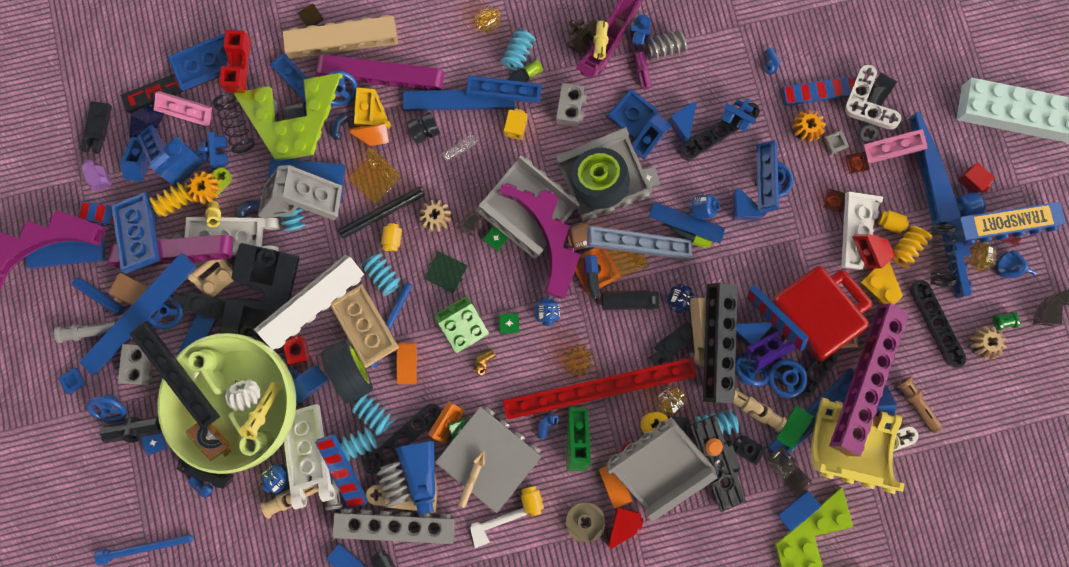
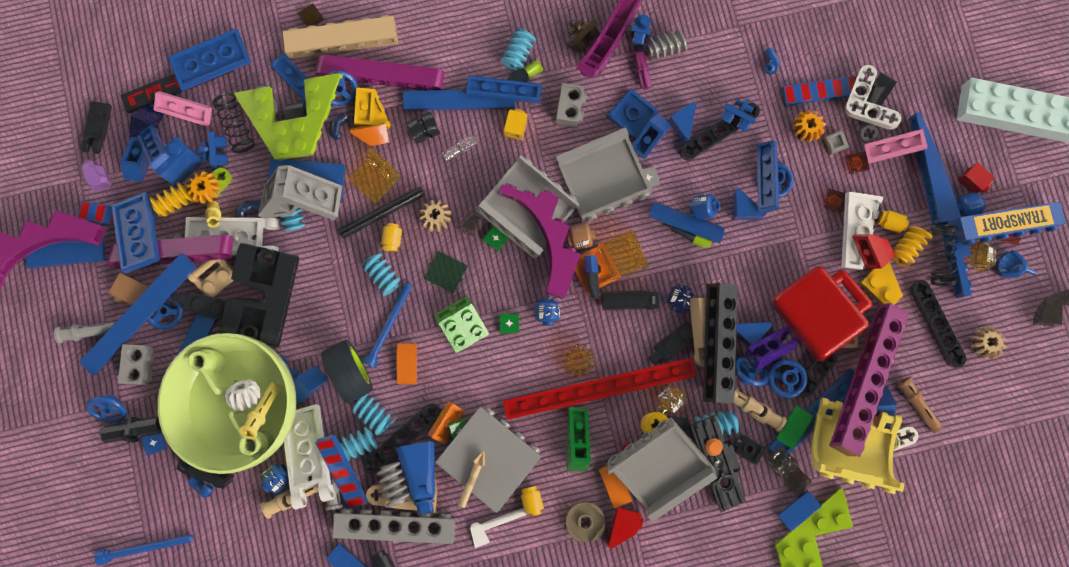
(72, 381): blue tile -> none
(97, 296): blue axle -> none
(174, 375): black tile -> none
(209, 441): panel -> none
(234, 75): red arch -> none
(302, 357): red brick -> none
(309, 302): white brick -> none
(364, 326): tan tile -> none
(481, 361): pearl gold arm -> none
(487, 19): clear yellow head -> none
(545, 423): blue arm -> none
(600, 40): light yellow pin -> none
(600, 178): wheel -> none
(638, 243): sand blue tile -> none
(777, 318): blue tile -> none
(1006, 320): green bush -> none

